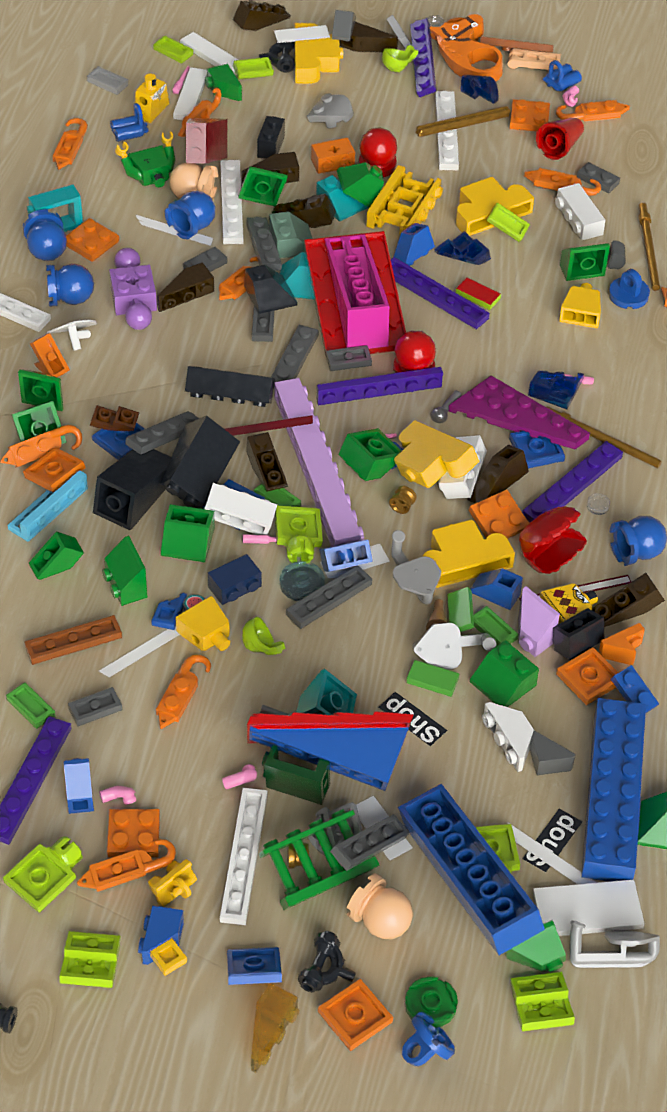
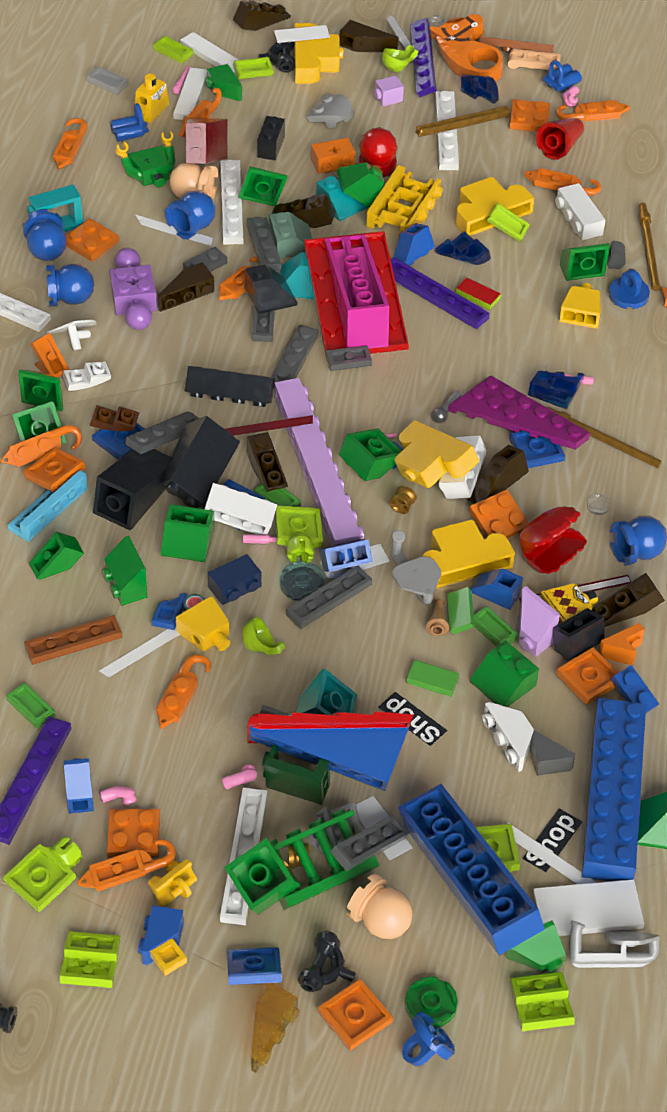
(92, 375): none -> white slope
(95, 706): dark grey plate -> none
(262, 876): none -> green slope
(280, 163): dark brown slope -> none
(343, 25): dark grey slope -> none
(379, 386): dark purple plate -> none
(388, 91): none -> lavender brick
(414, 352): red tile -> none
(444, 643): piece -> none
(575, 481): dark purple plate -> none
(606, 179): dark grey plate -> none

